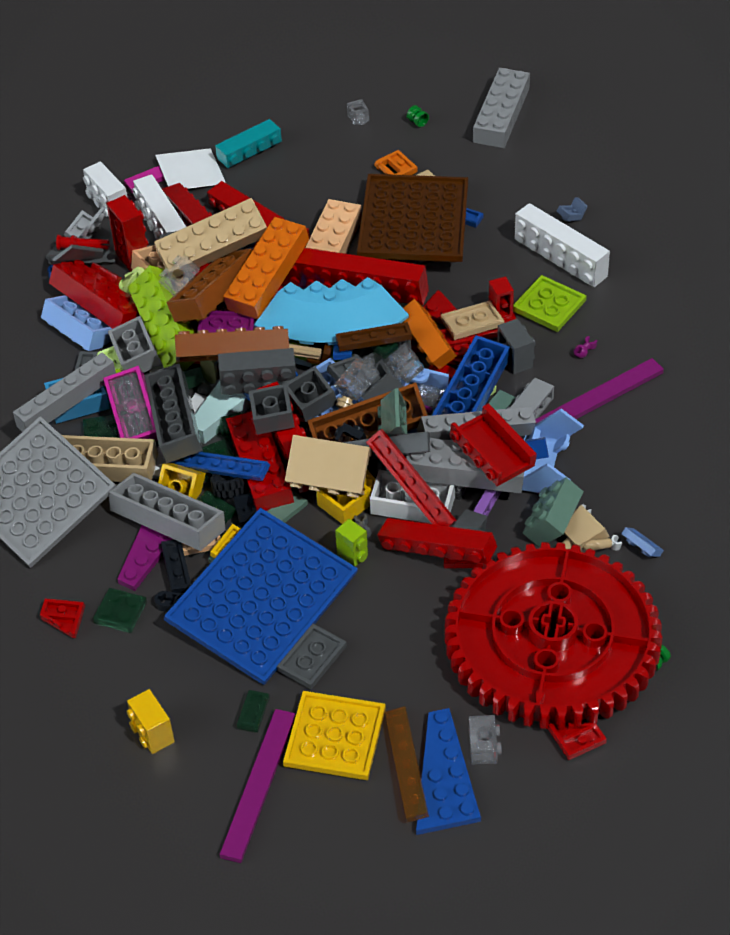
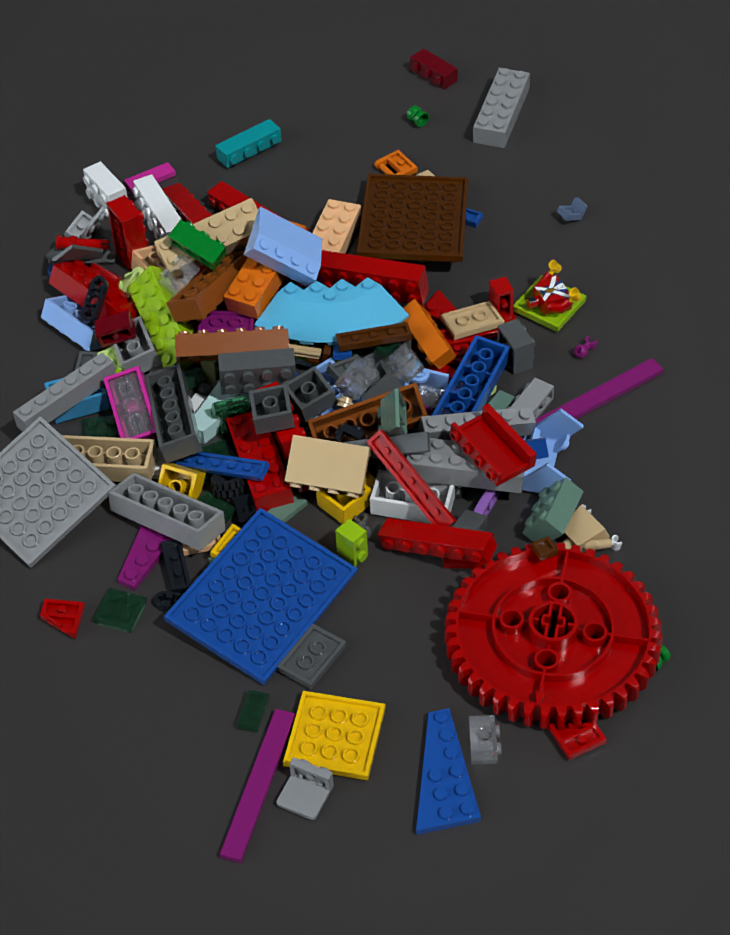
(92, 293): none -> black beam
(115, 329): none -> dark red brick
(150, 721): yellow brick -> none
(190, 168): white sticker -> none
(197, 244): none -> green brick
(229, 406): none -> clear green plate
(284, 247): none -> light blue slope
(306, 789): none -> light grey bracket
(360, 116): clear brick -> none
(406, 764): clear orange tile -> none
(434, 69): none -> dark red brick
(544, 548): none -> reddish brown tile
(551, 294): none -> torso
(561, 245): white brick -> none
(637, 539): medium blue plate -> none

